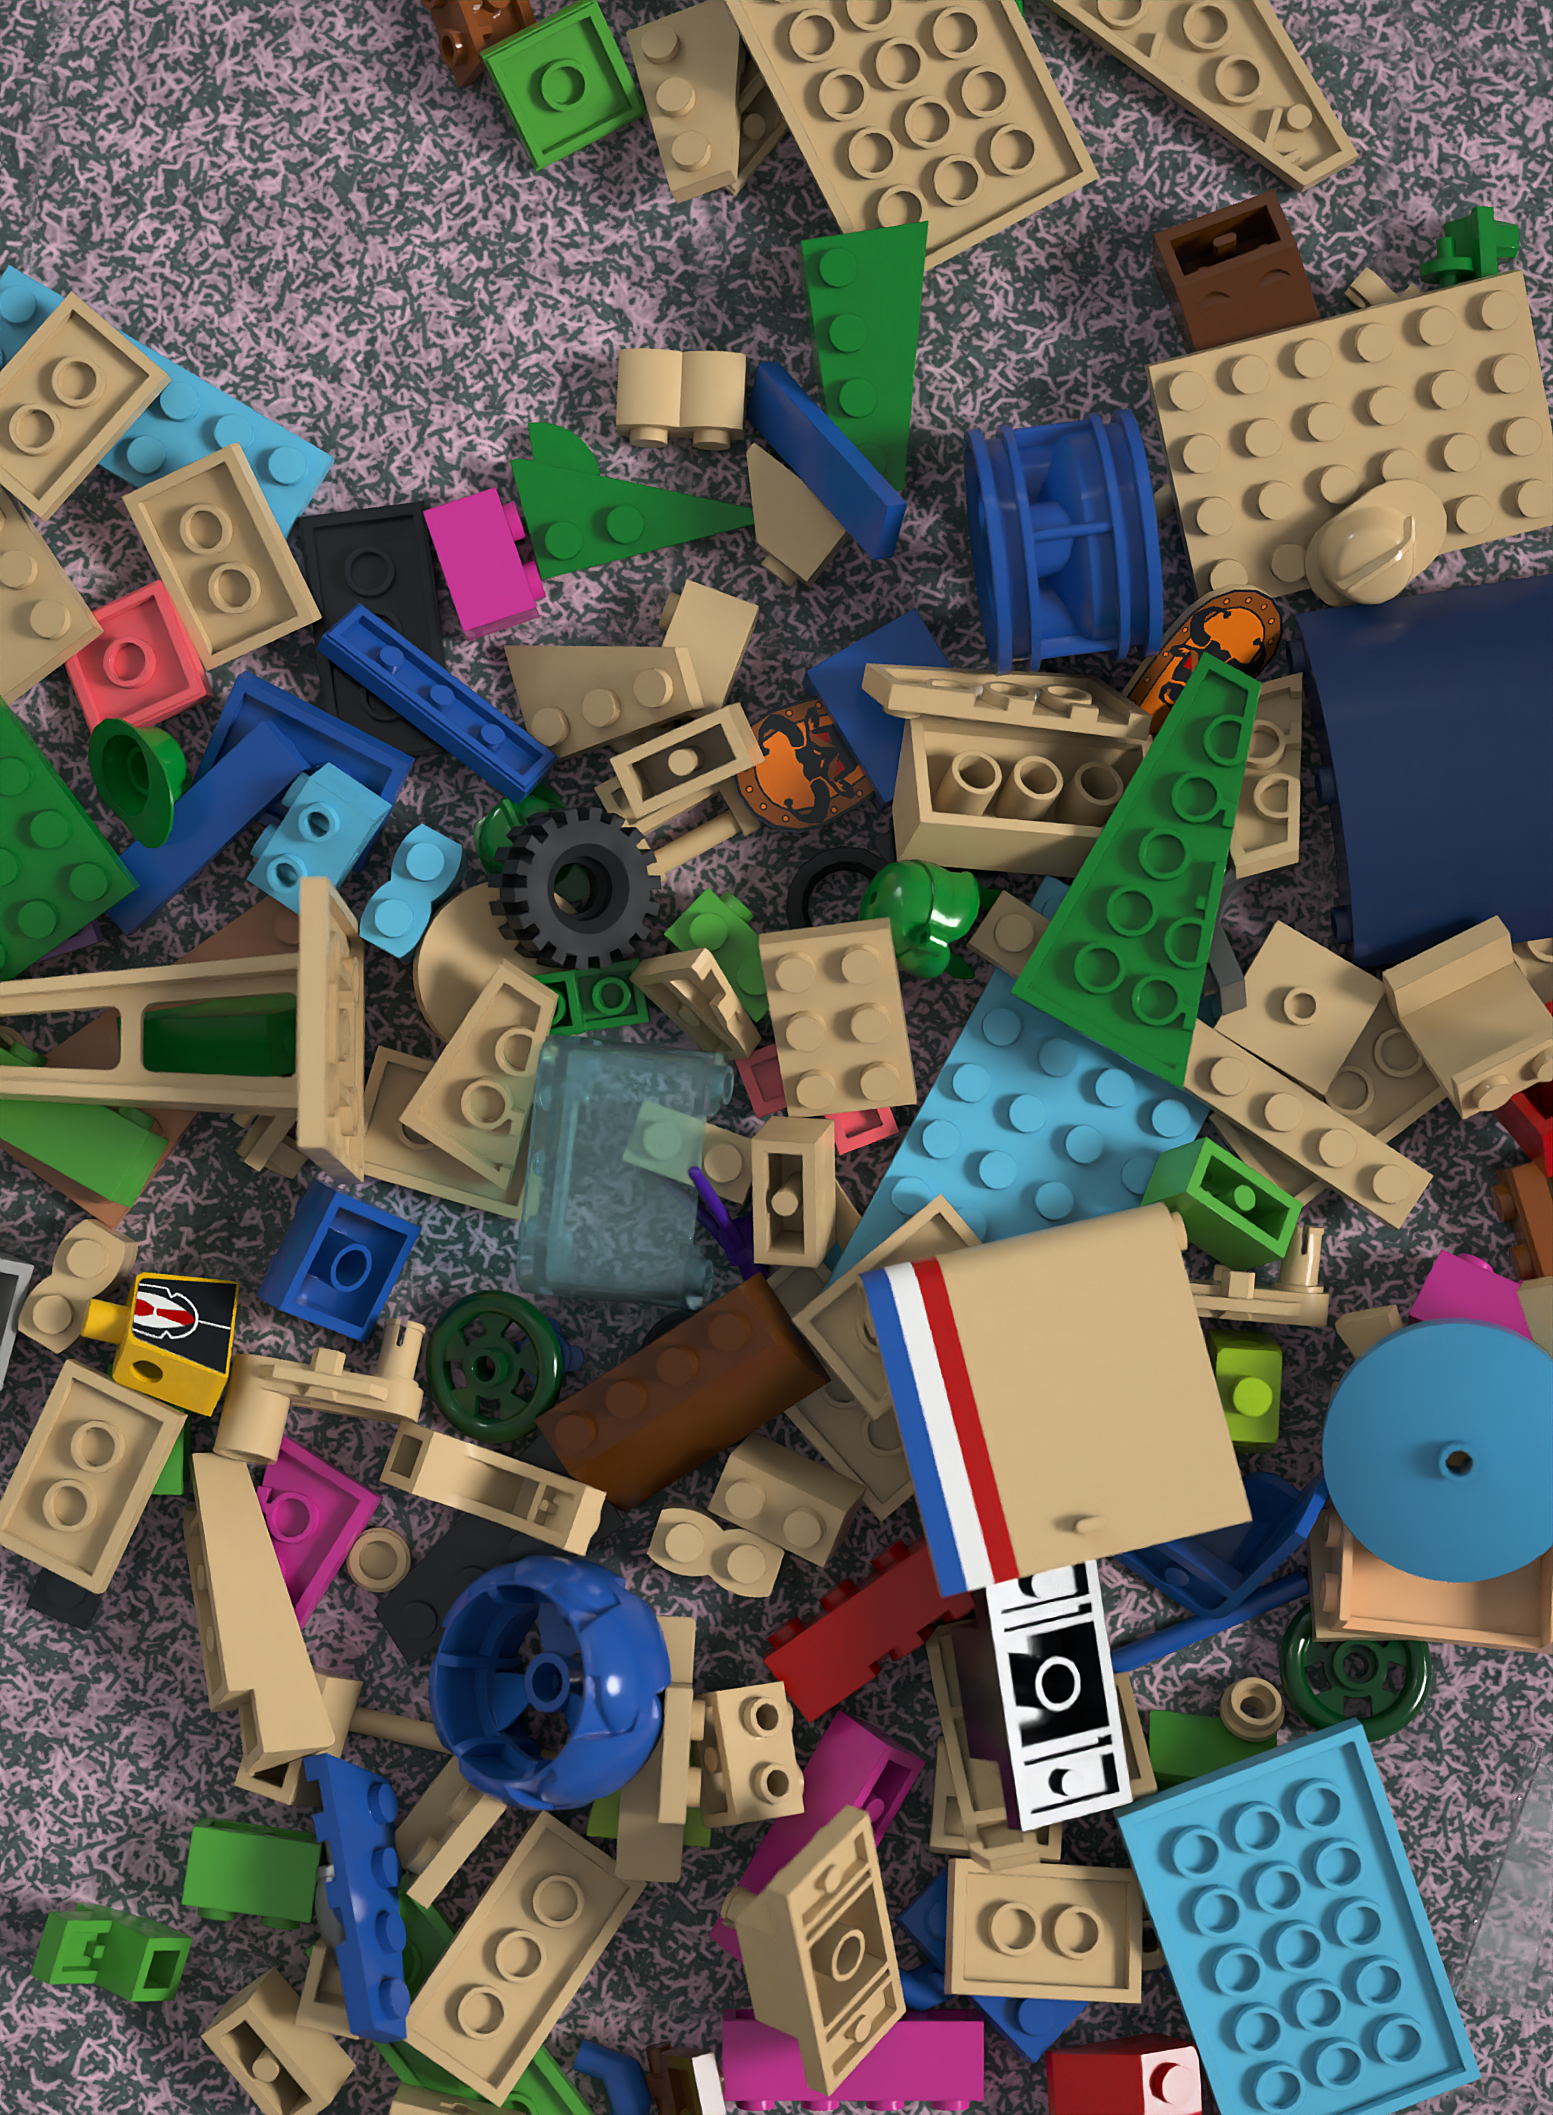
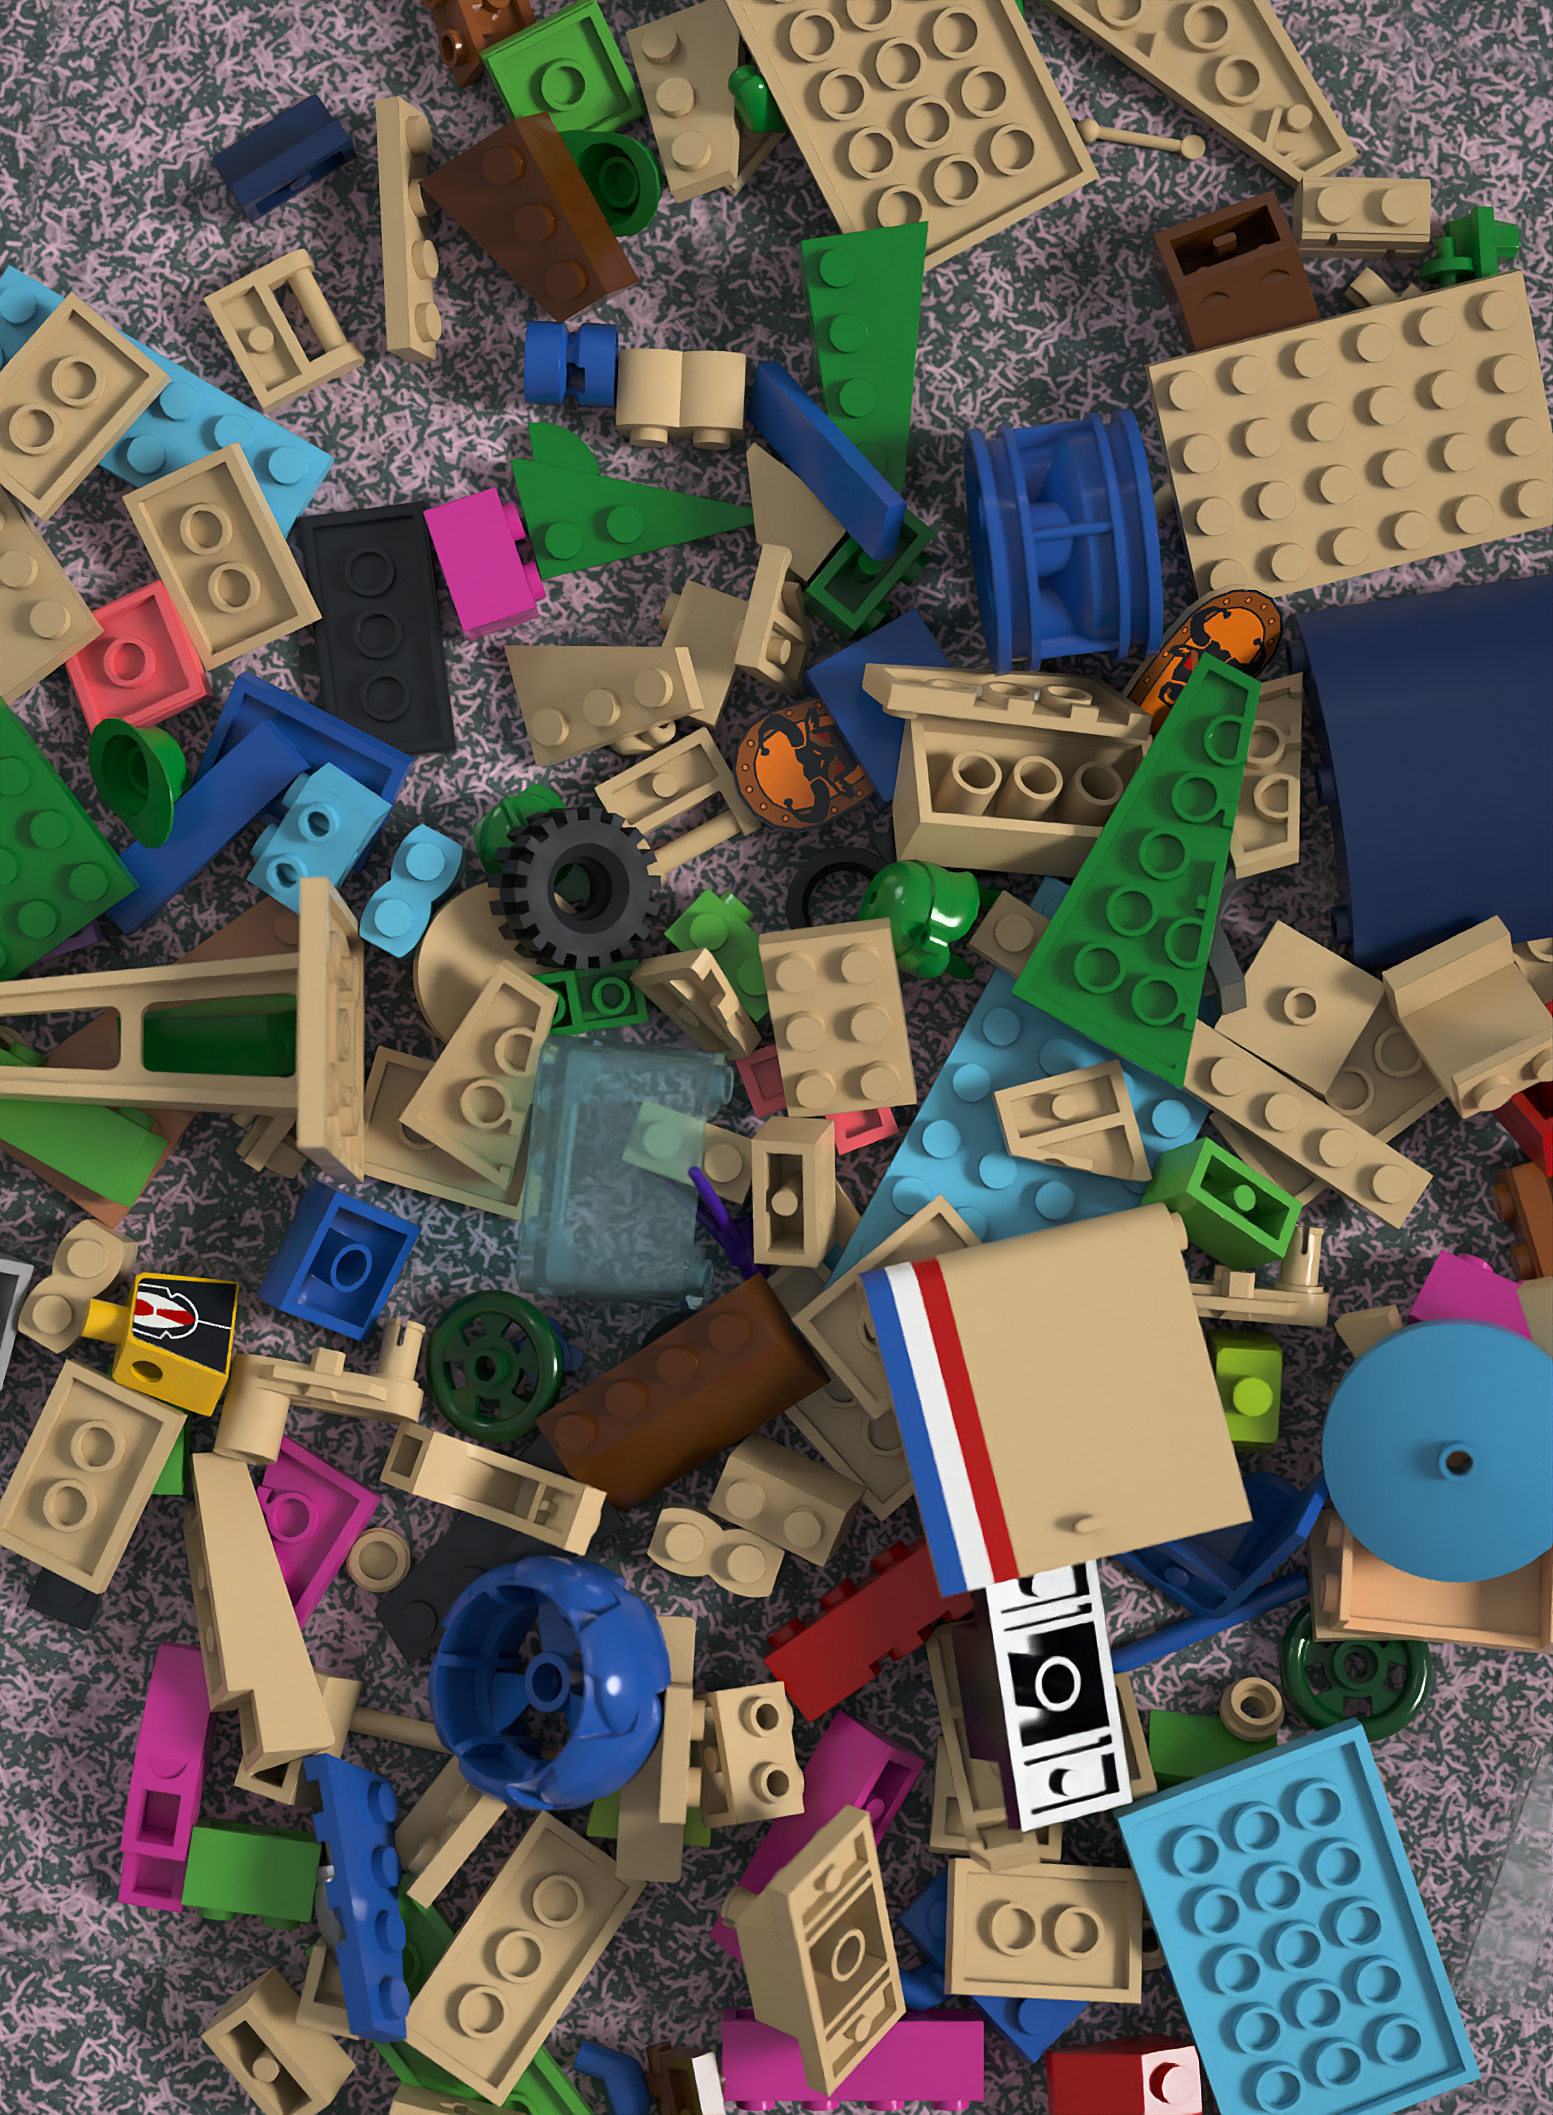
(113, 1950): bright green brick -> none
(167, 1780): none -> dark pink slope
(265, 340): none -> tan plate
(284, 157): none -> dark blue panel
(407, 248): none -> tan plate
(437, 703): blue tile -> none
(535, 216): none -> reddish brown wedge
(549, 358): none -> blue wheel
(620, 175): none -> green piece
(687, 759): tan brick -> none
(754, 101): none -> green arm
(776, 633): none -> tan wing
(853, 586): none -> green brick
(1075, 1123): none -> tan wing
(1190, 148): none -> tan hinge
(1361, 217): none -> tan brick
(1376, 544): tan piece -> none

